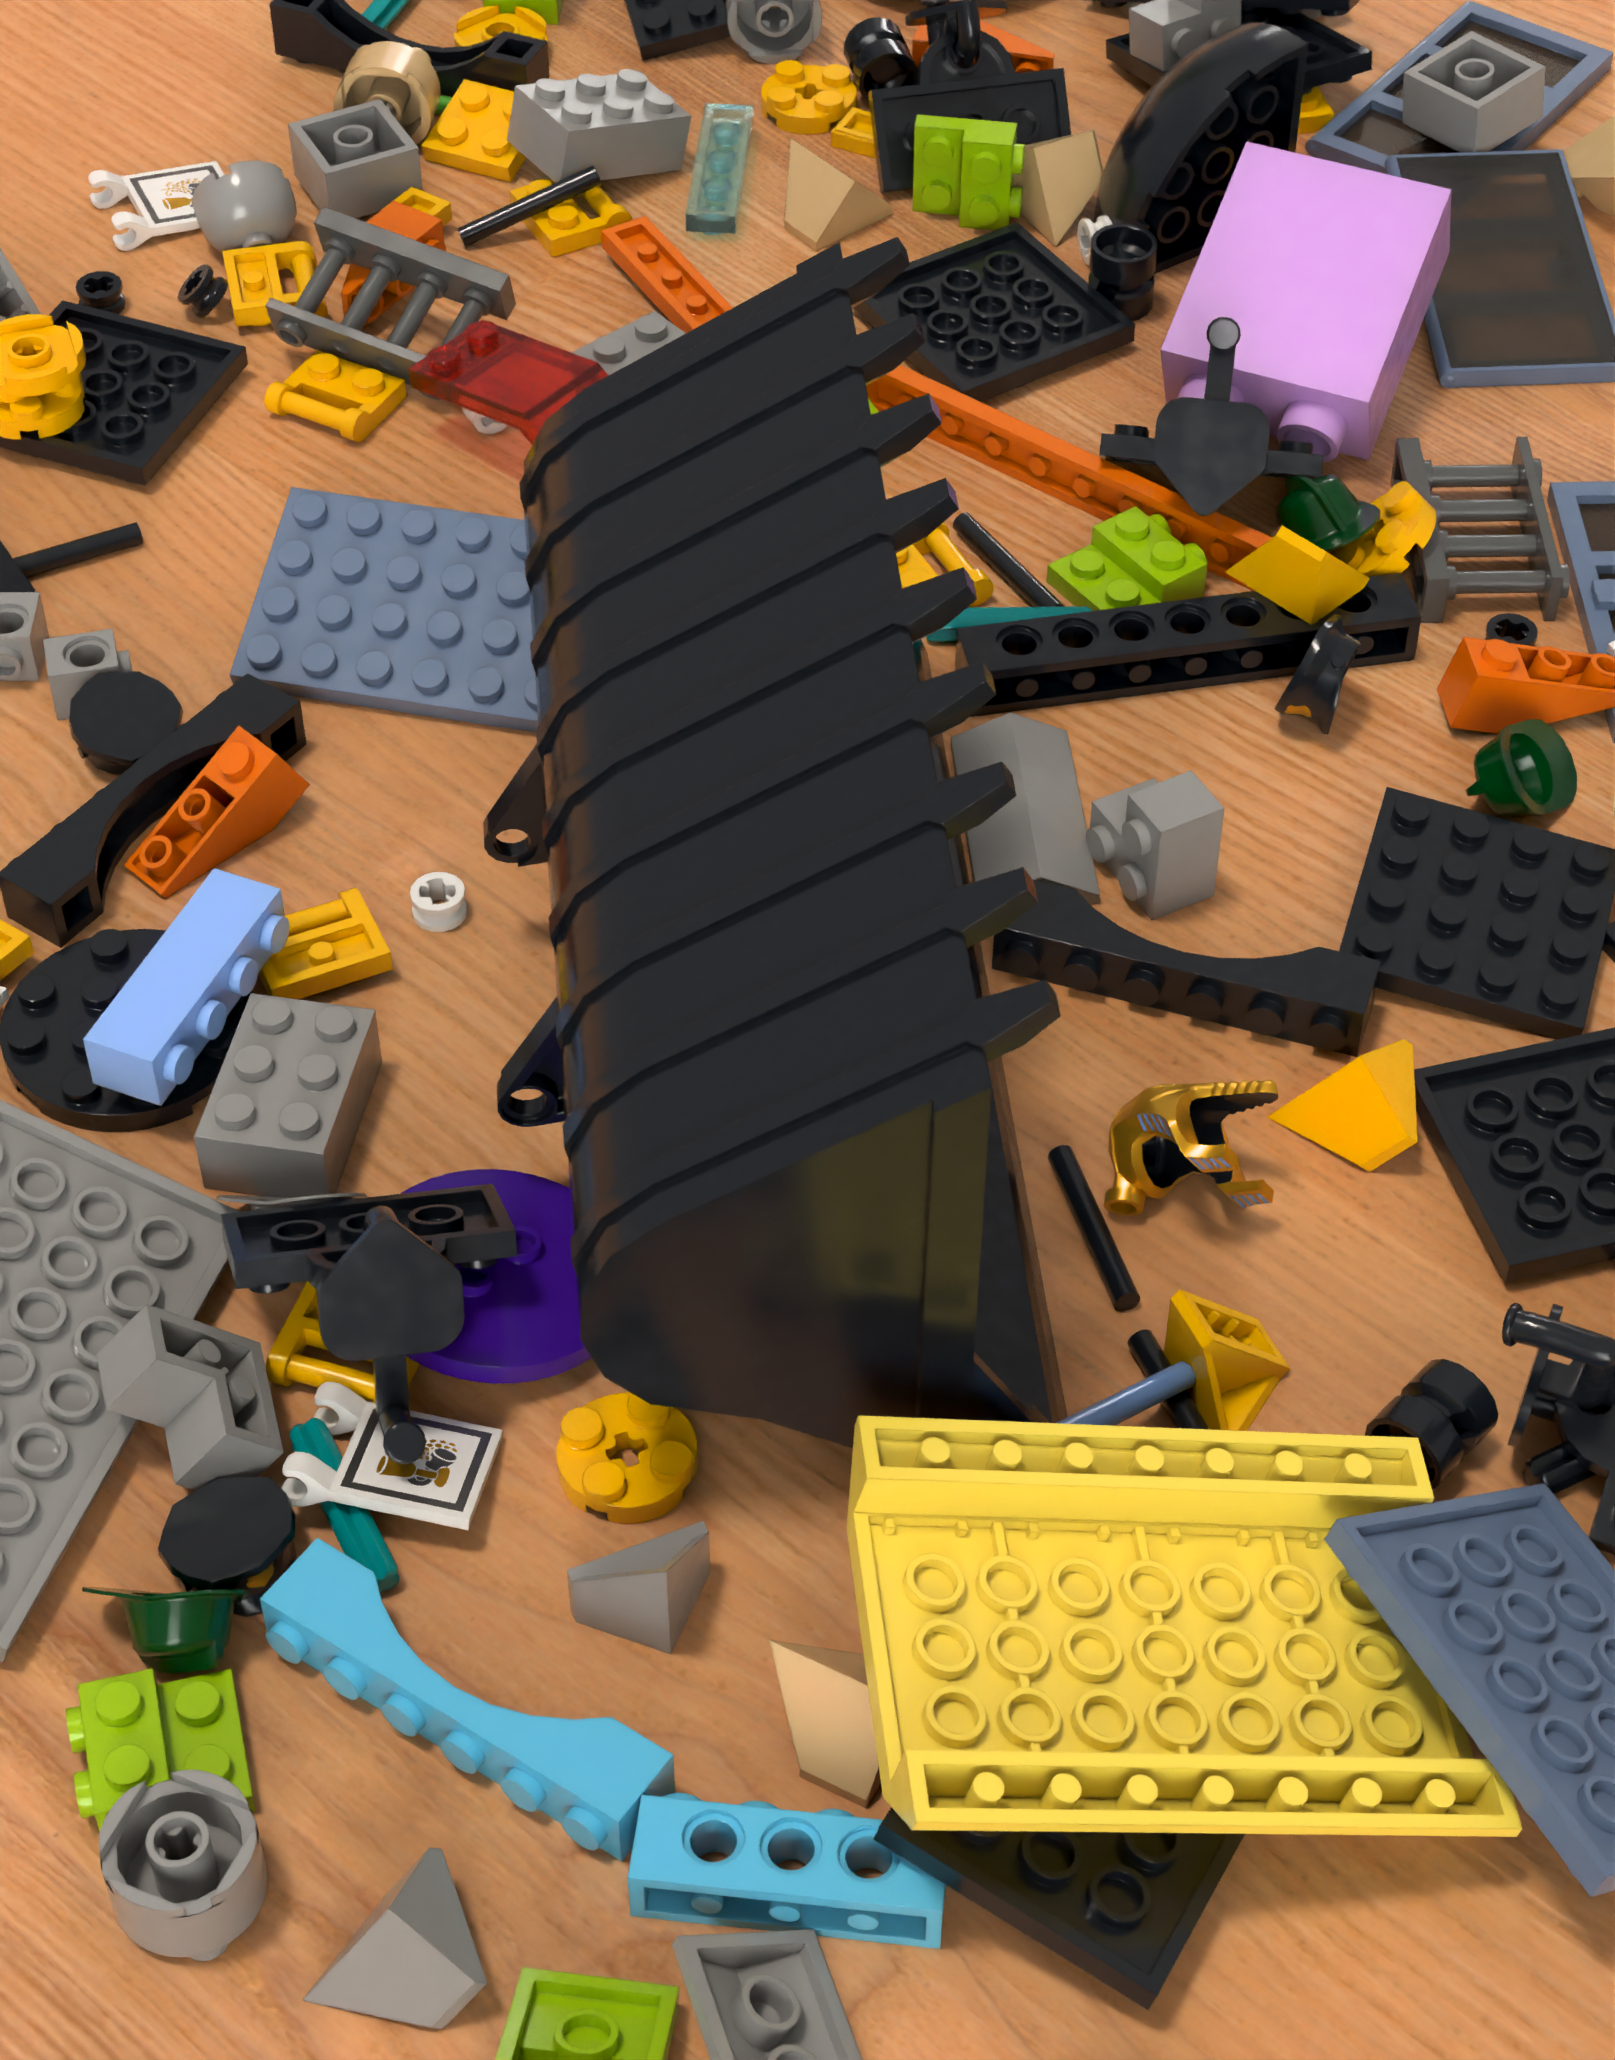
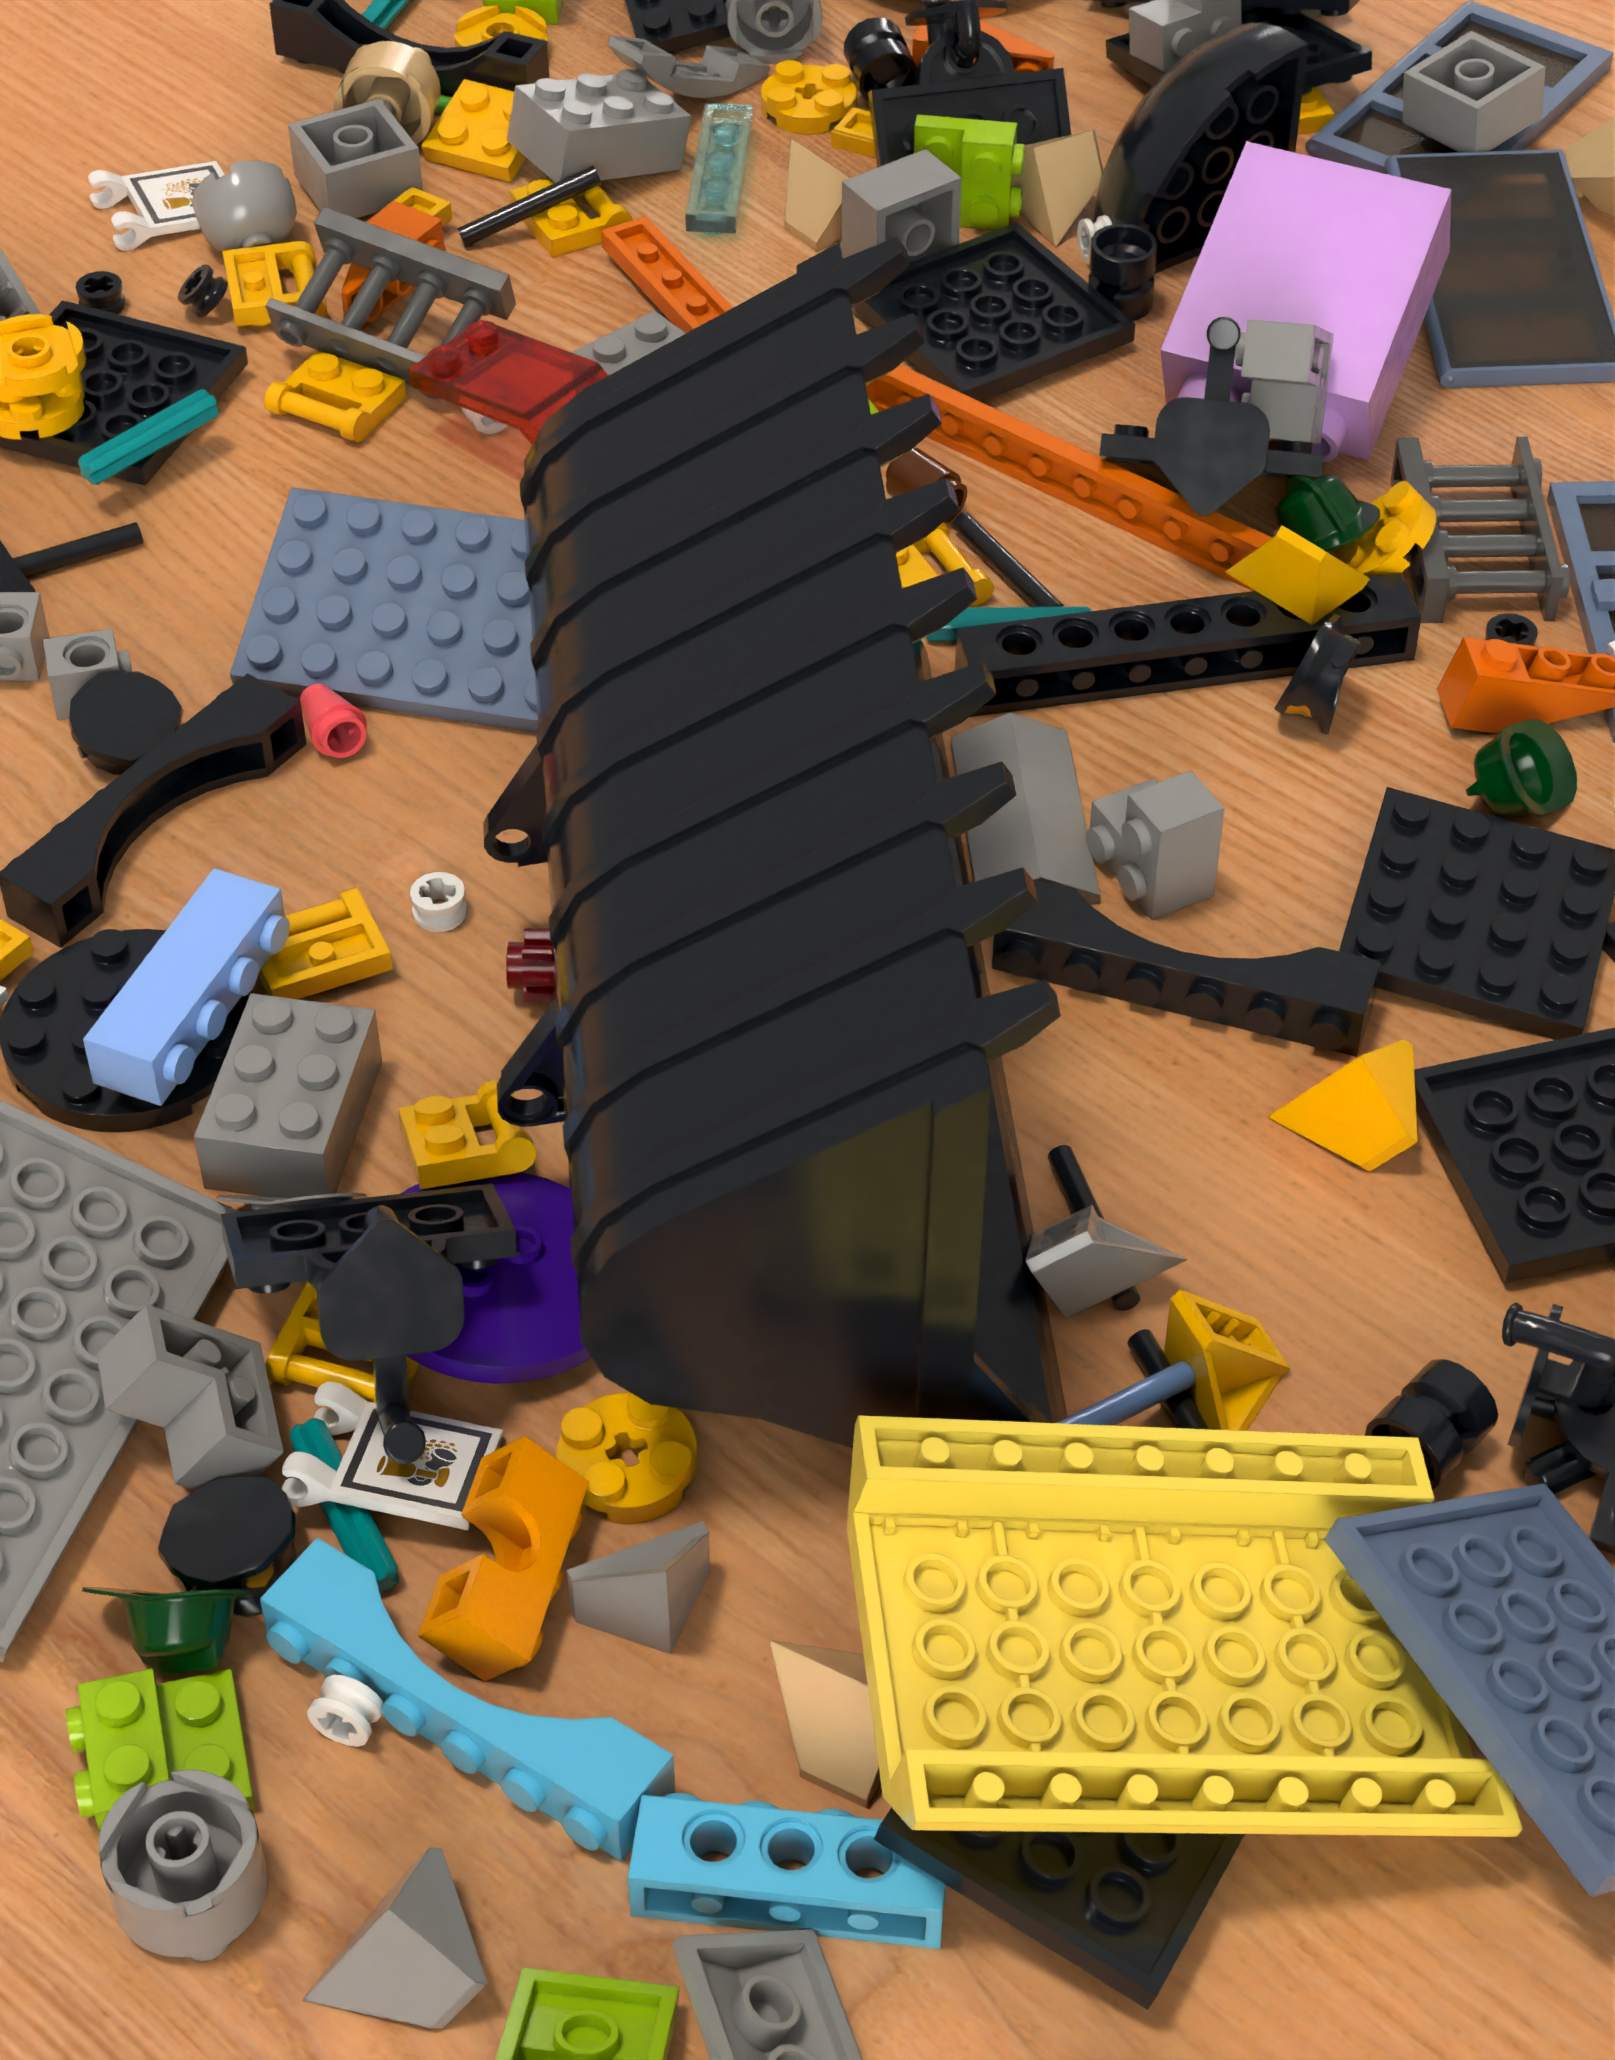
(148, 437): none -> teal axle
(219, 814): orange slope -> none
(333, 722): none -> coral cone
(345, 1710): none -> white bush
(446, 1147): none -> yellow plate
(493, 1611): none -> light orange arch
(532, 966): none -> dark red gear
(719, 74): none -> light grey slope
(906, 200): none -> light grey brick
(919, 469): none -> reddish brown brick
(1092, 1260): none -> light grey slope
(1130, 564): lime plate -> none
(1180, 1133): pearl gold piece -> none
(1287, 375): none -> light grey brick

